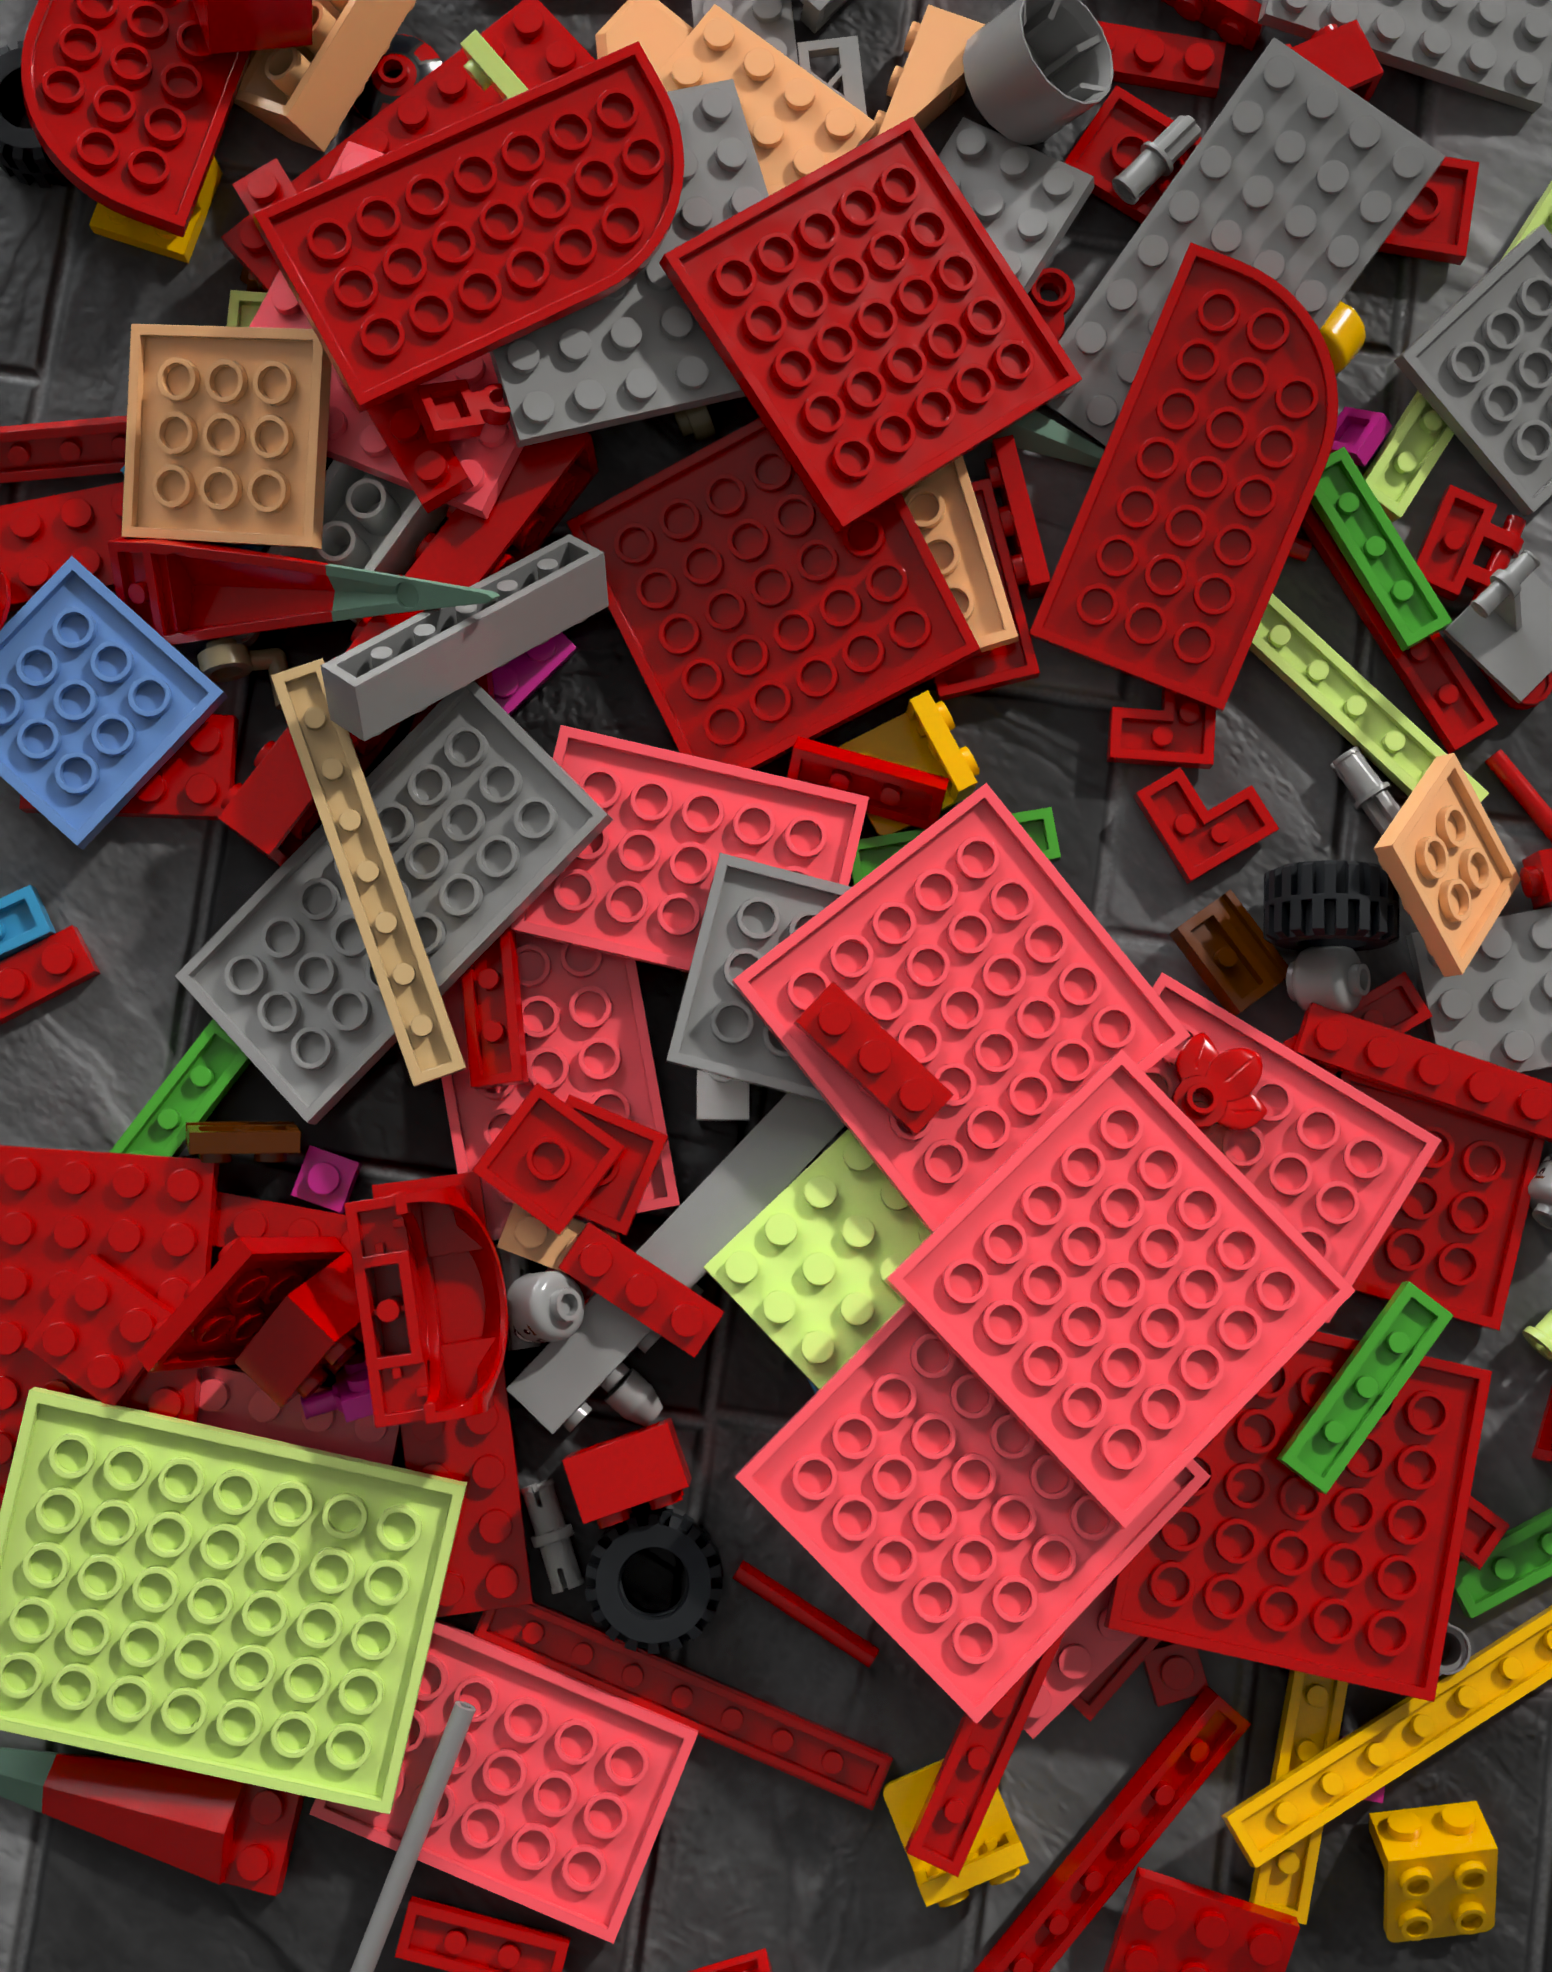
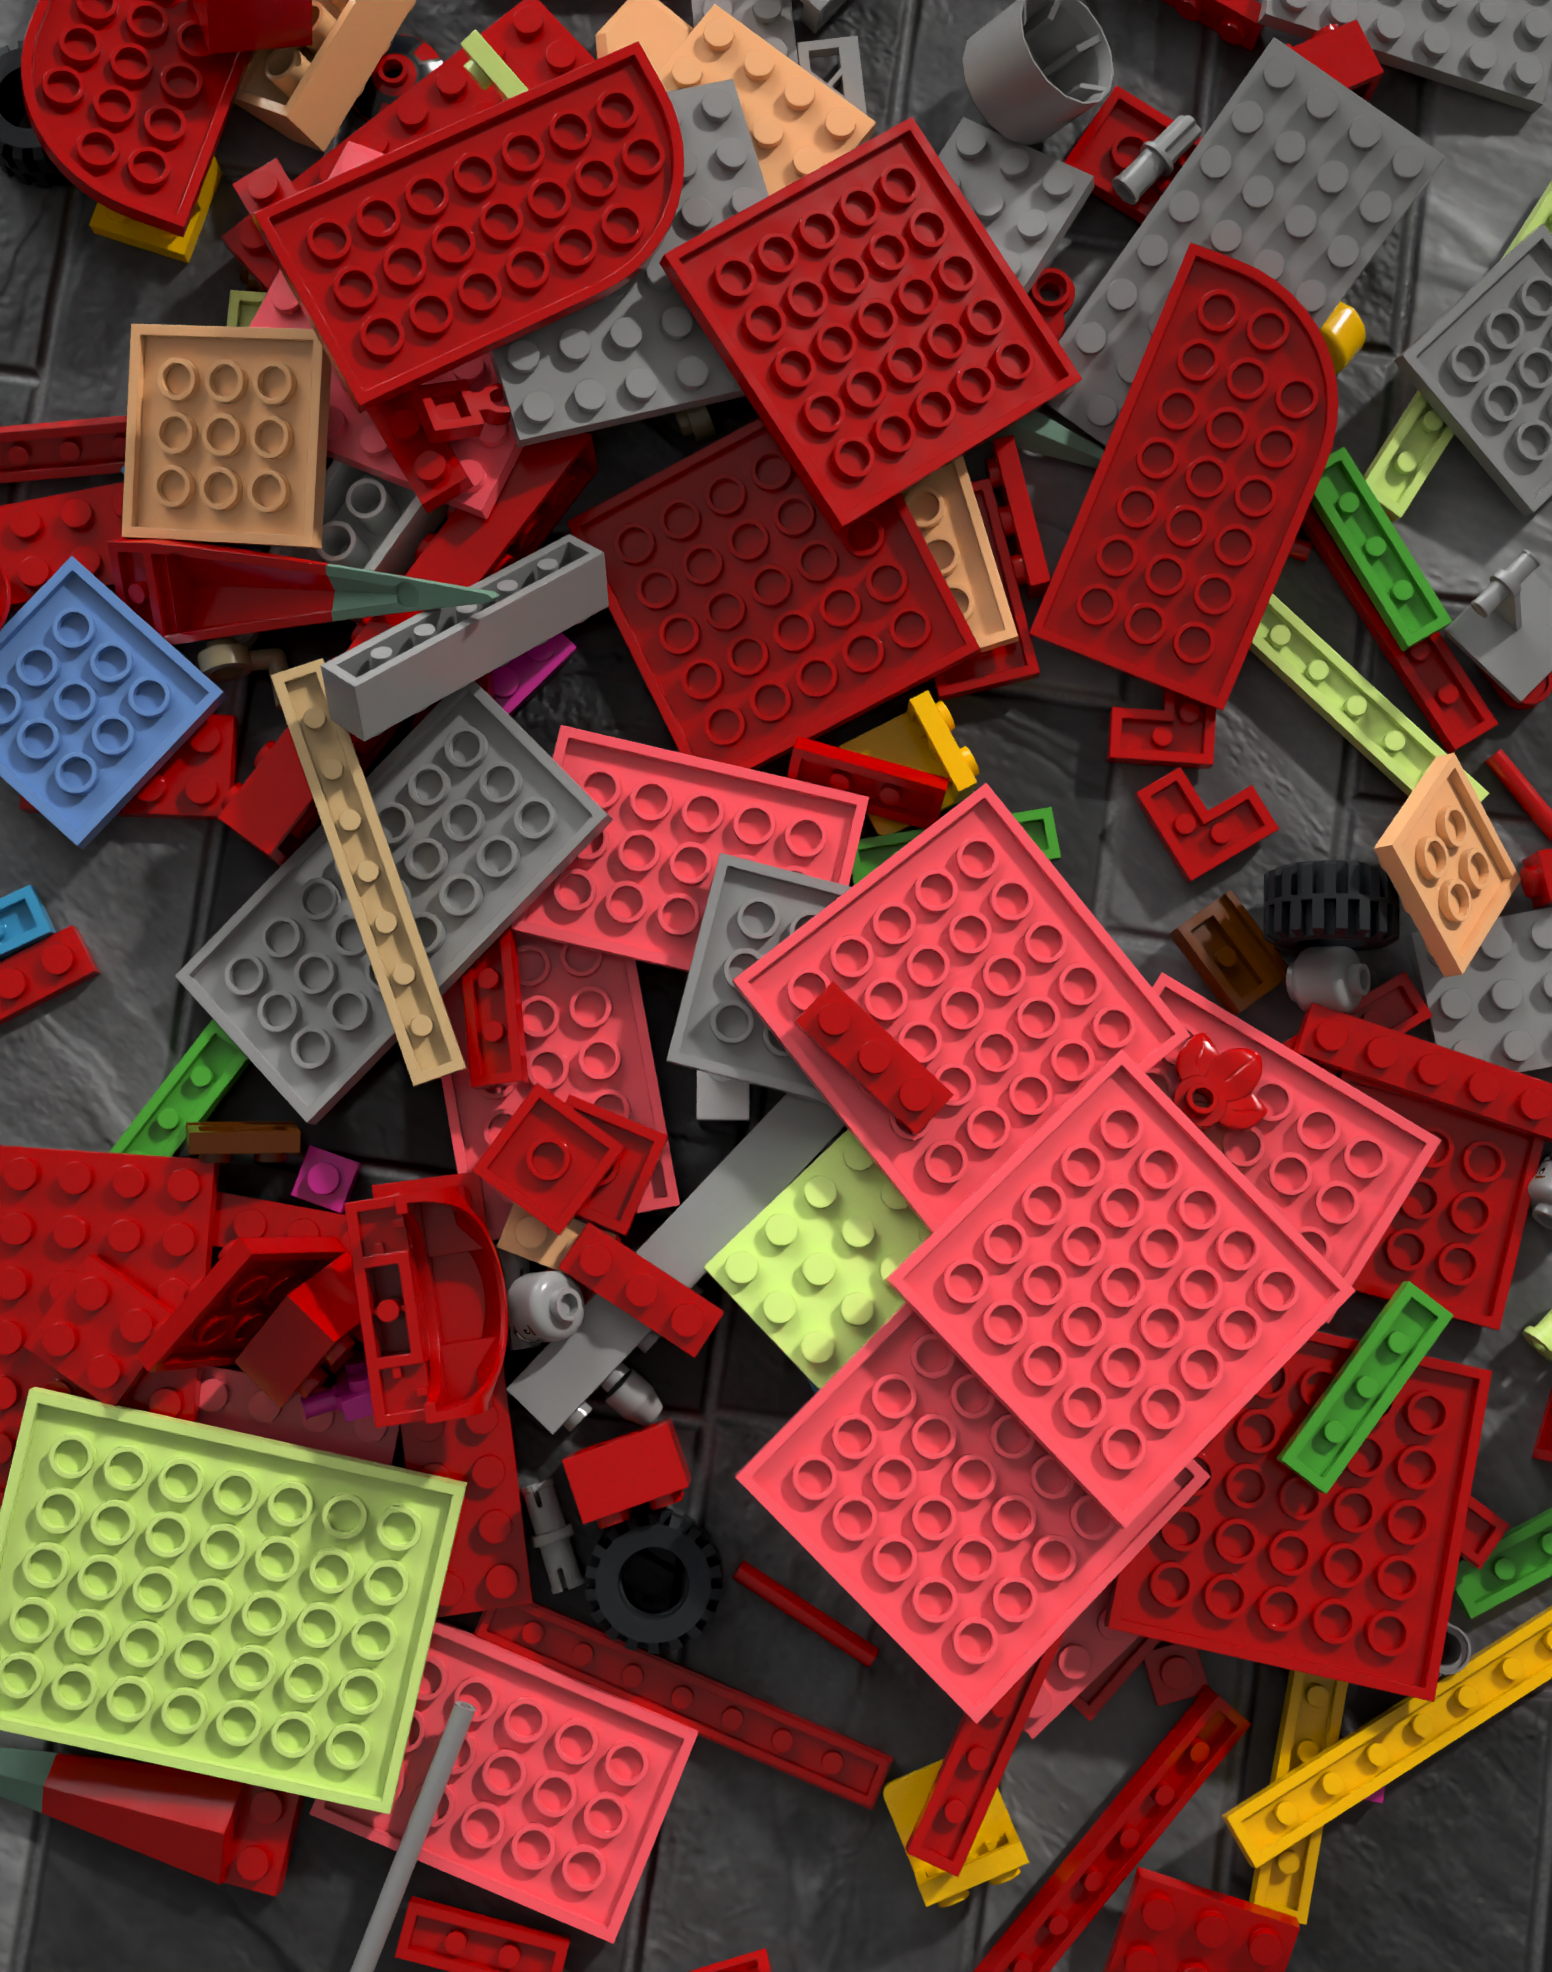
(933, 70): light nougat slope -> none
(1165, 60): red plate -> none
(1360, 433): dark pink plate -> none
(1366, 788): light grey axle -> none
(1436, 1871): yellow bracket -> none
(1440, 216): red plate -> none
(1455, 538): red plate -> none

